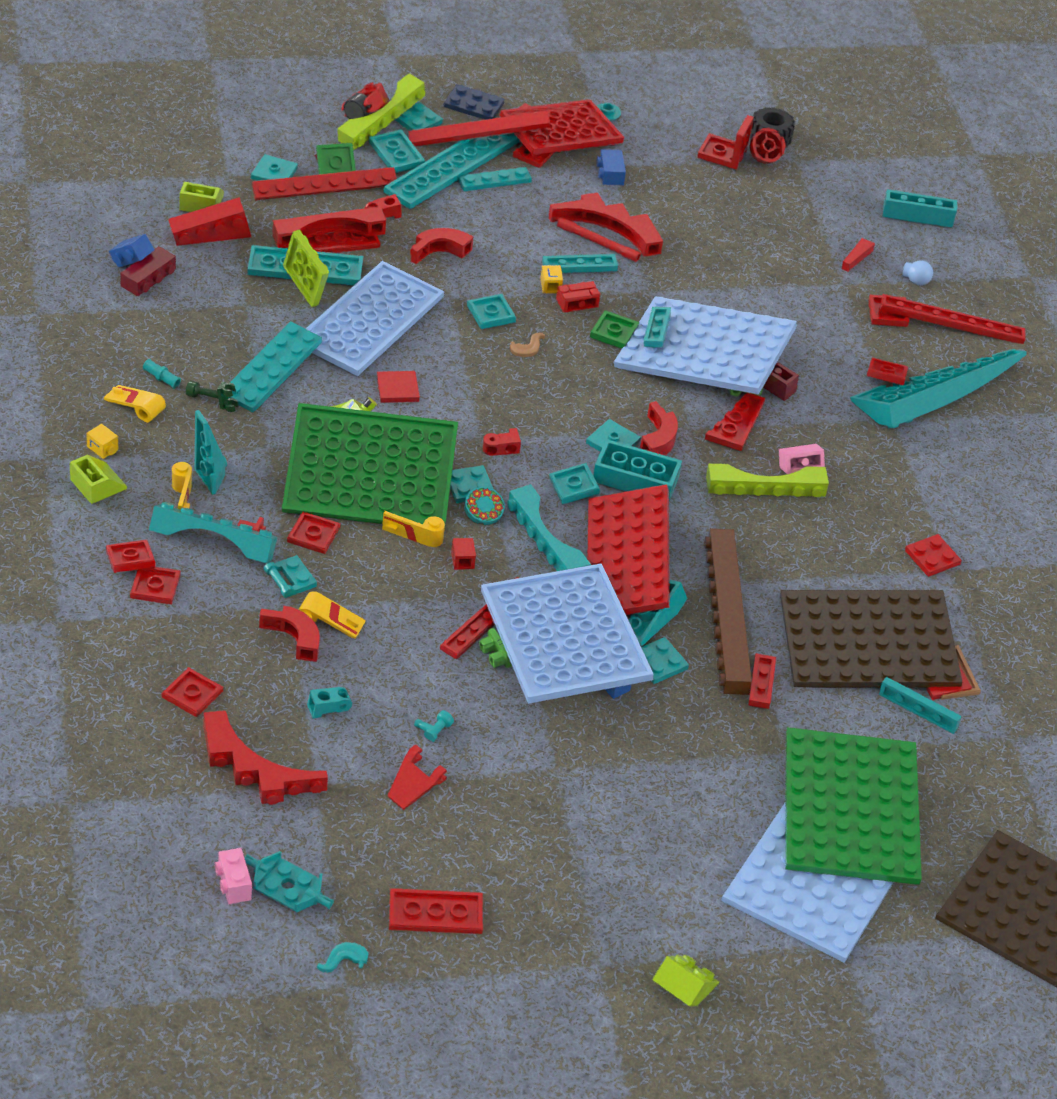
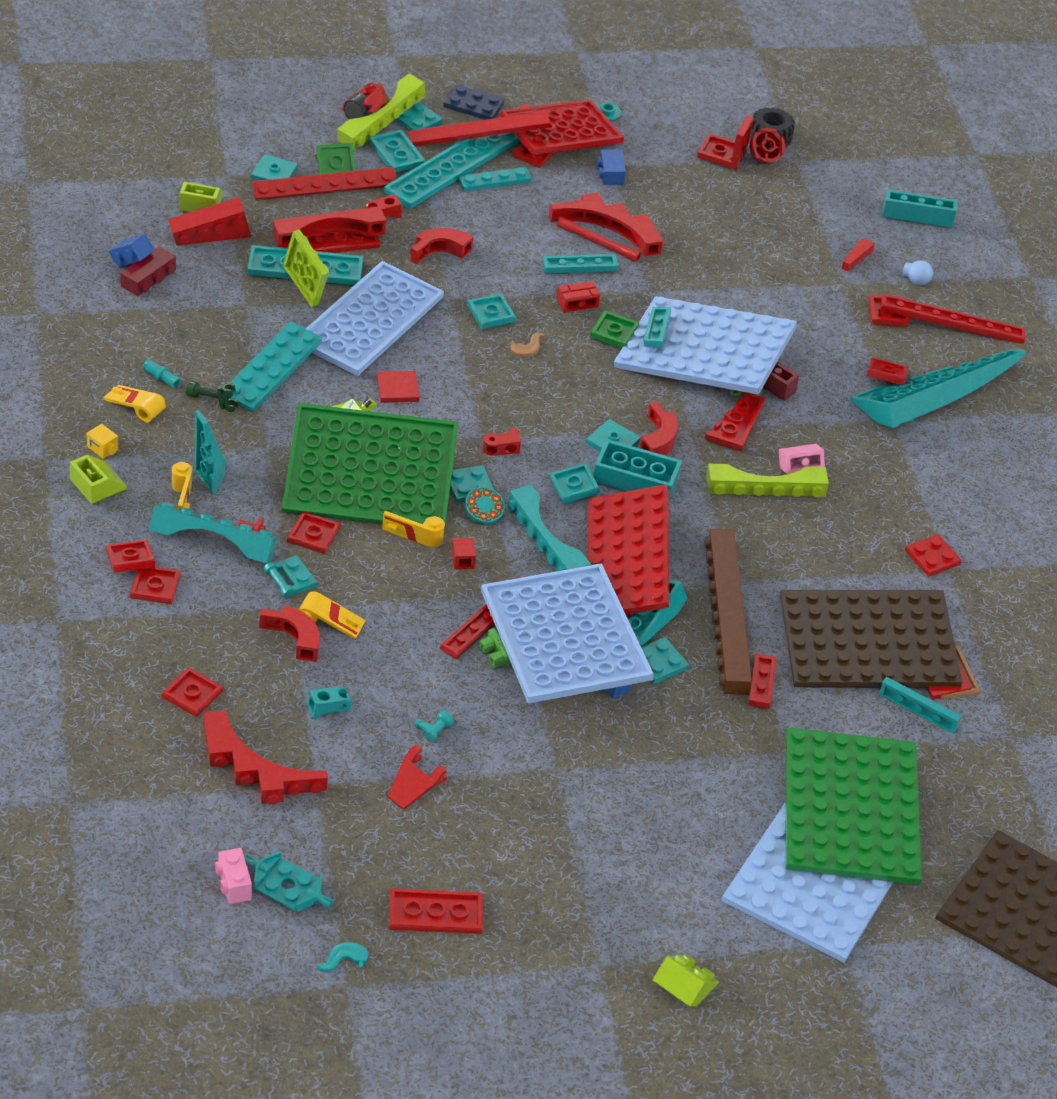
(551, 278): yellow brick -> none

